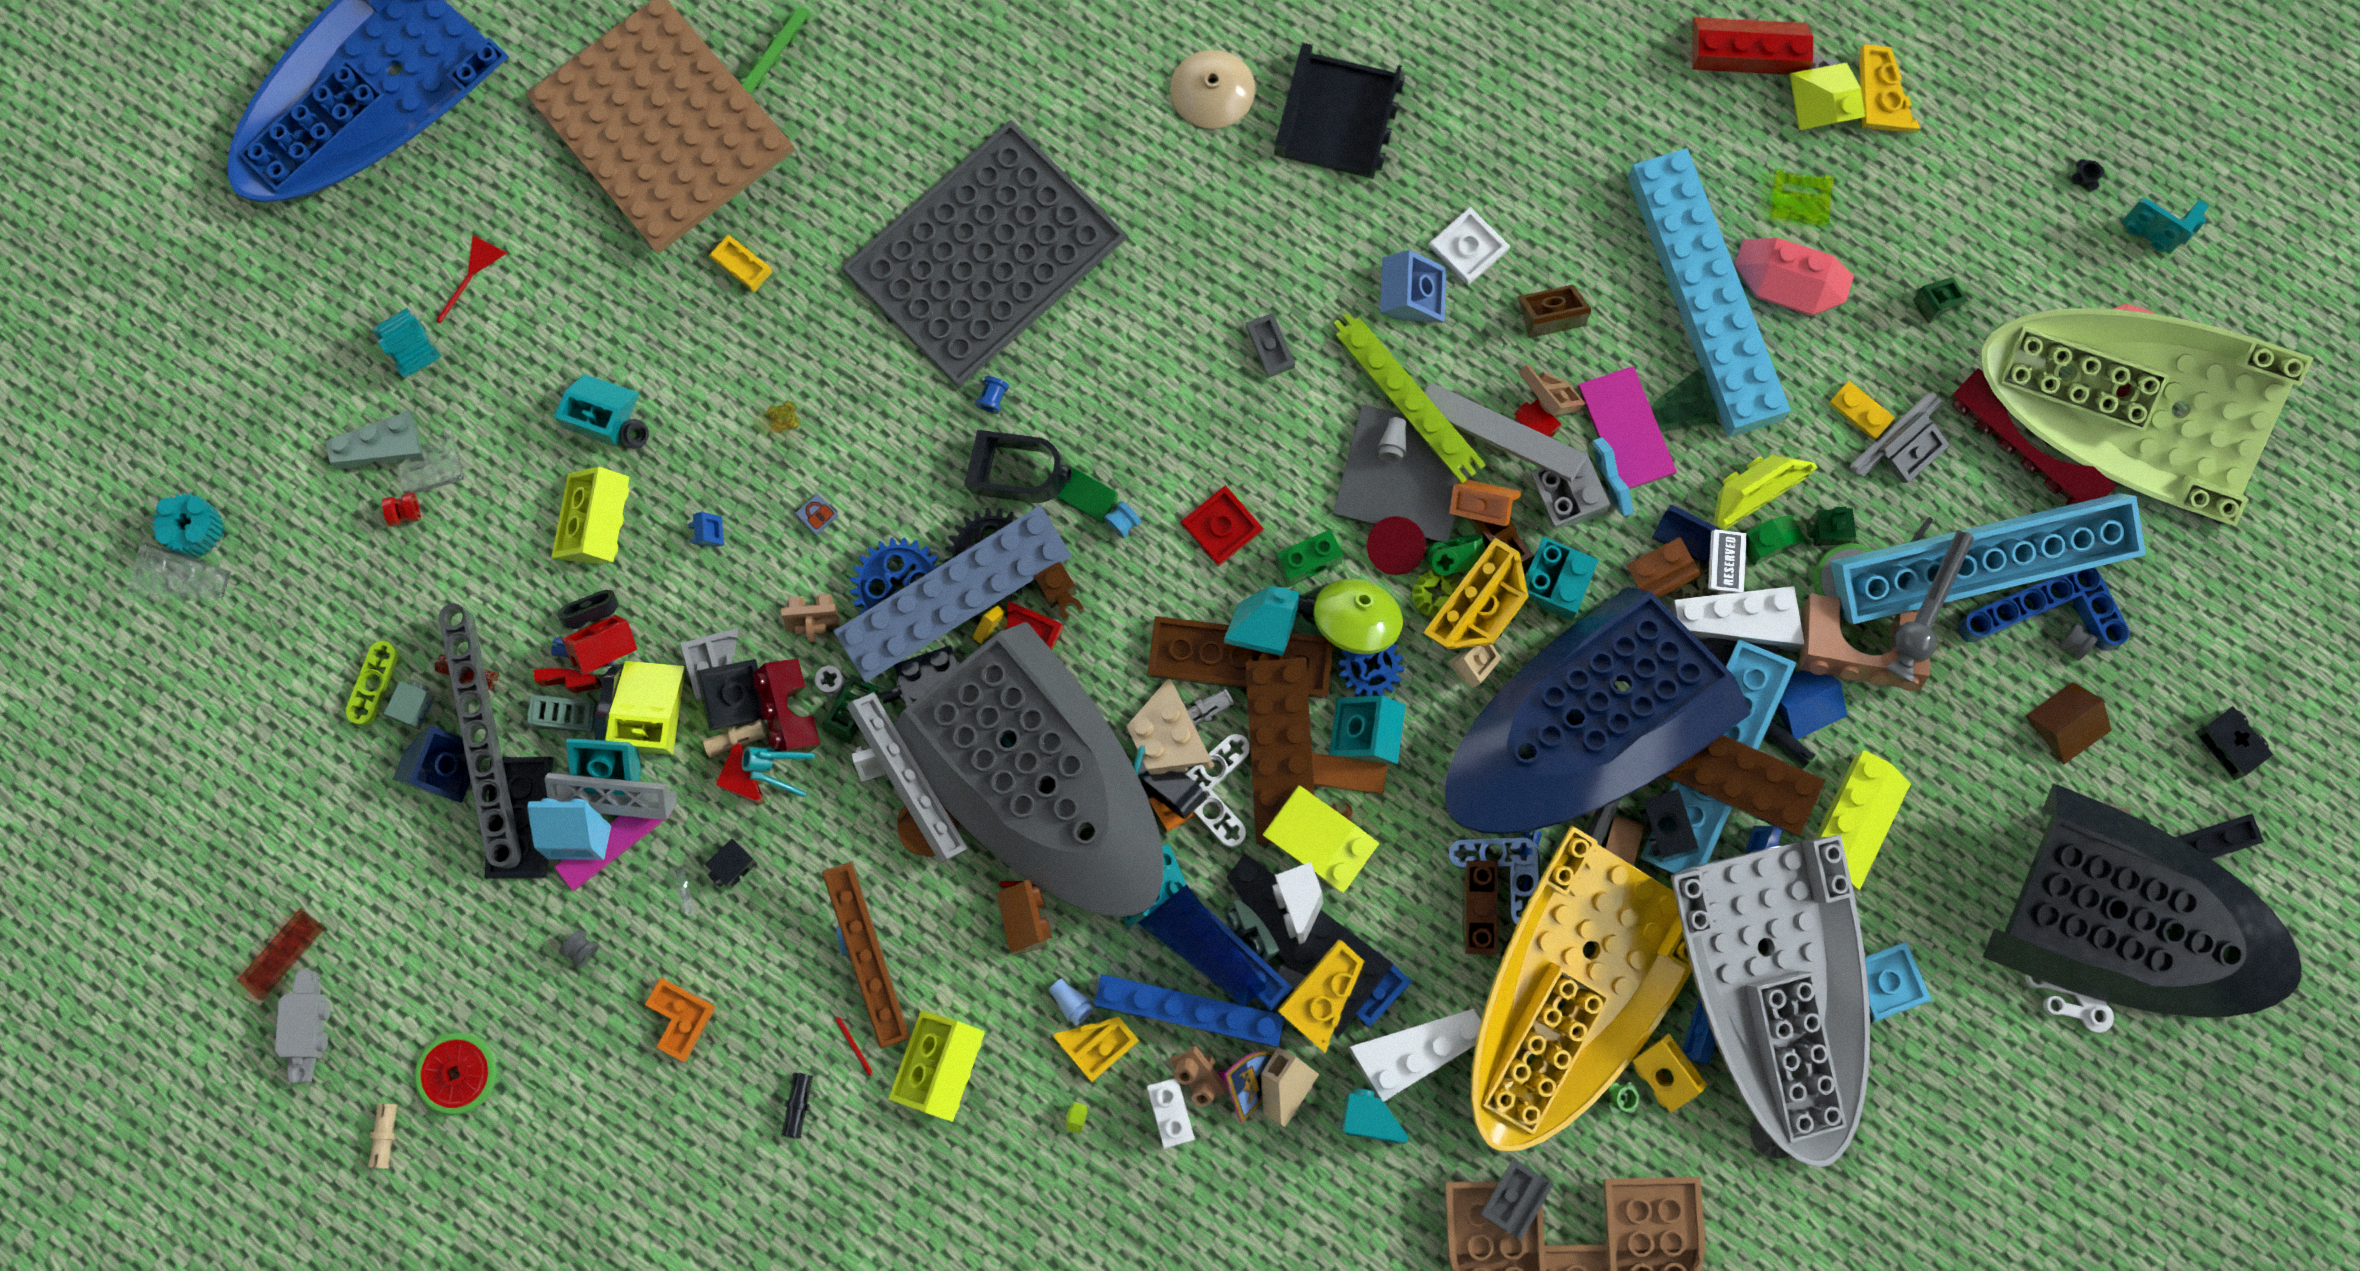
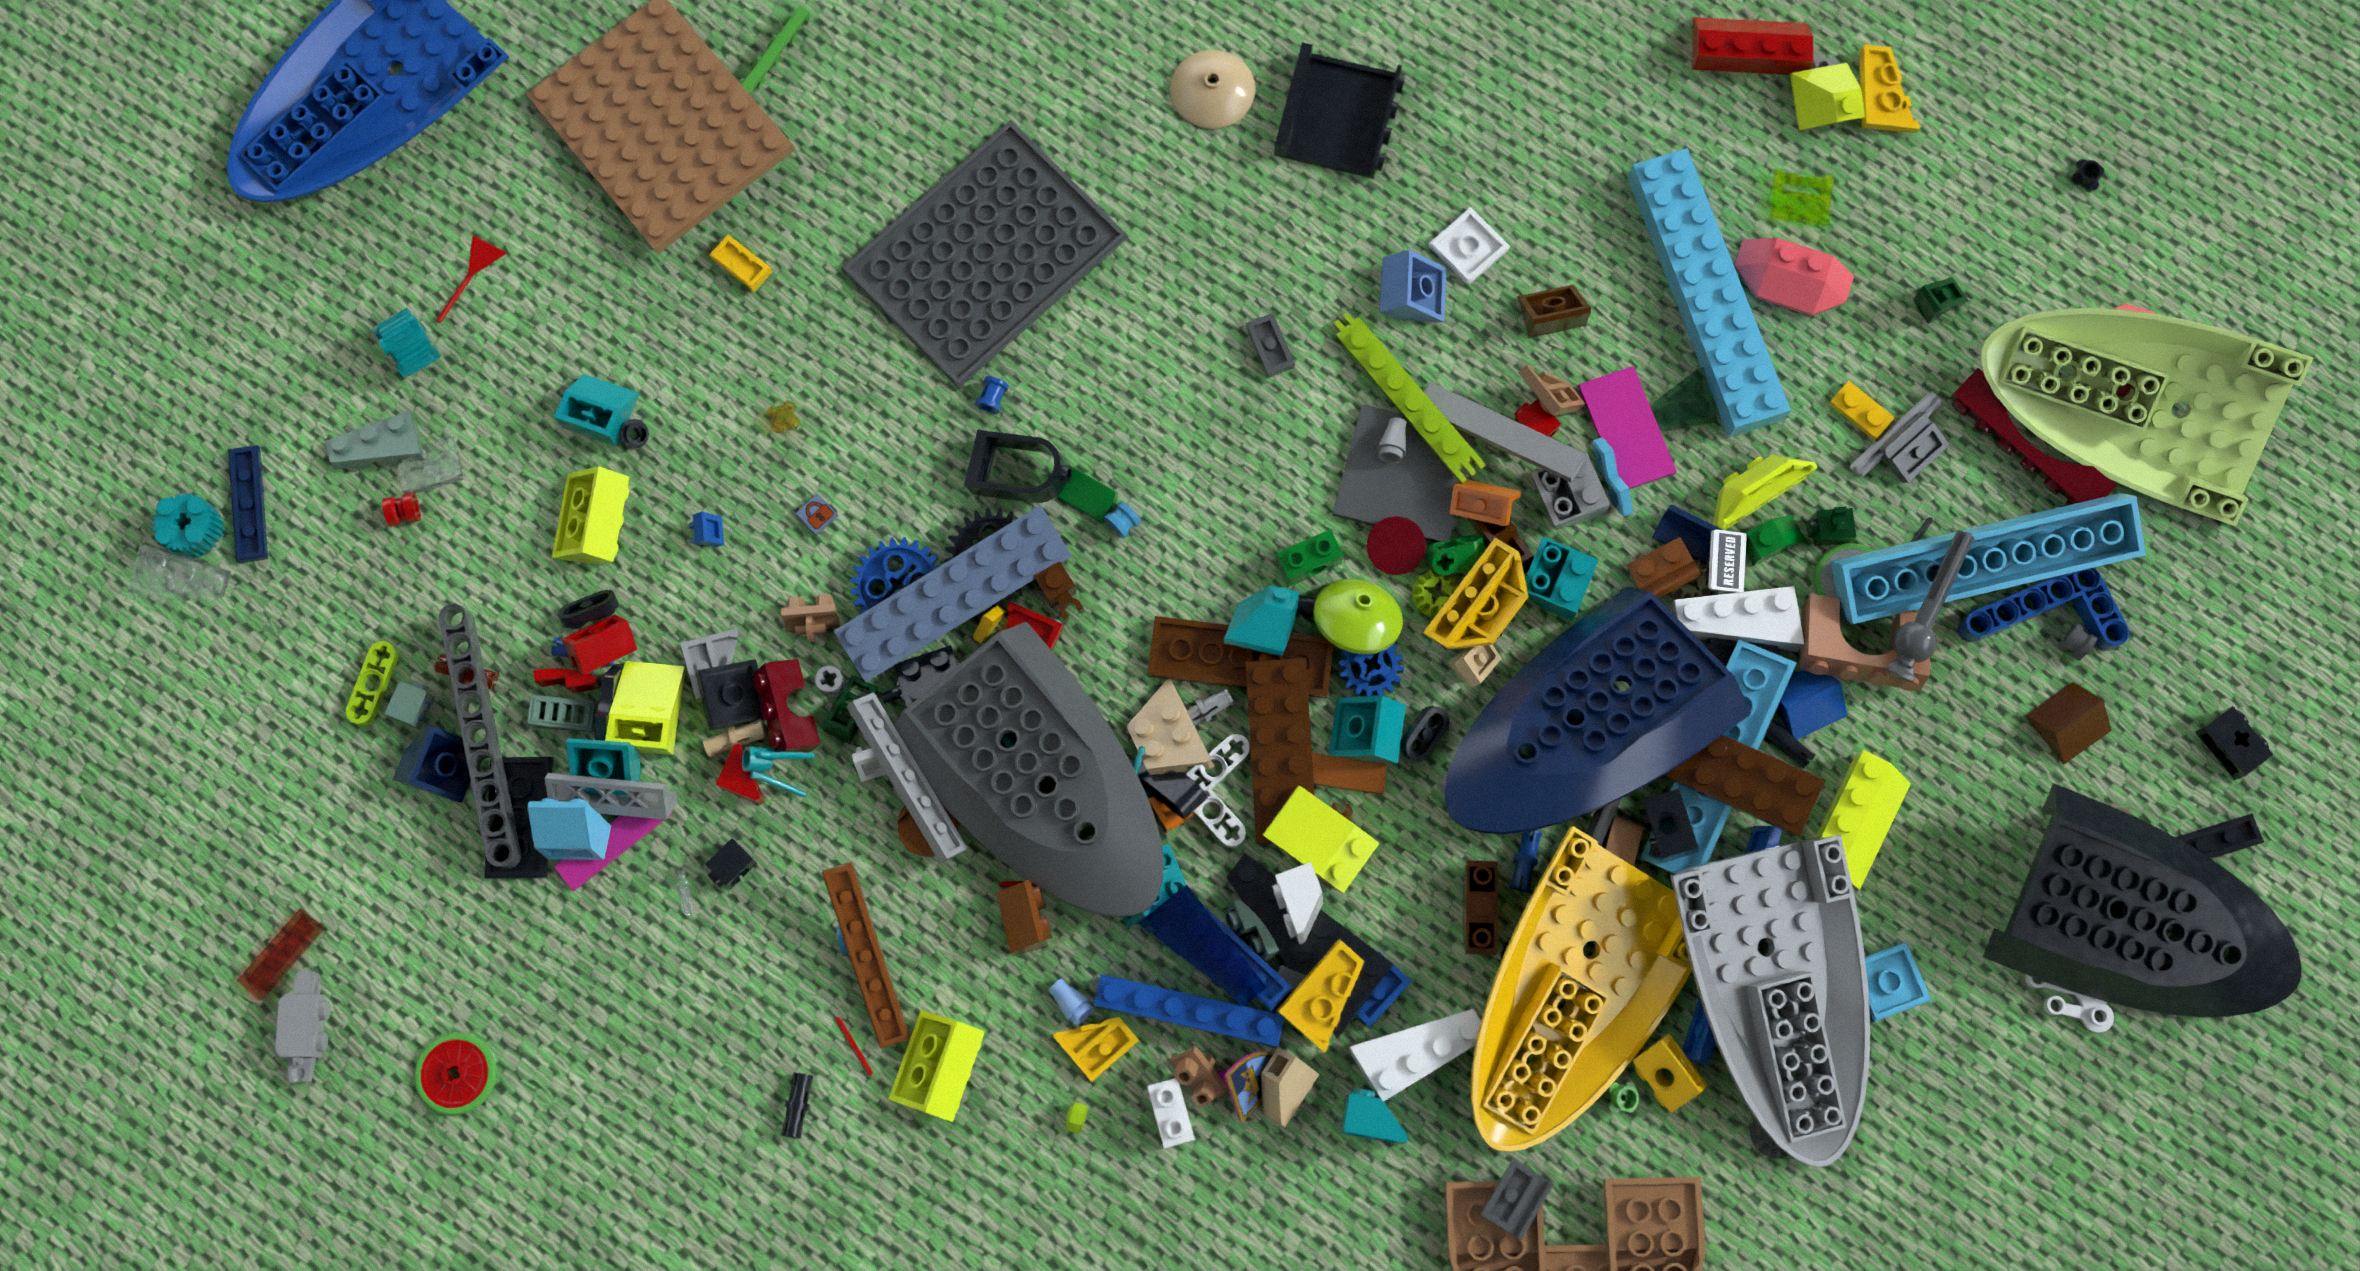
(248, 504): none -> dark blue tile
(382, 1135): tan pin -> none
(578, 948): dark grey wheel -> none
(688, 1018): orange plate -> none
(1221, 526): red tile -> none
(1424, 735): none -> black plate
(1517, 866): light blue beam -> none
(2162, 227): teal bracket -> none

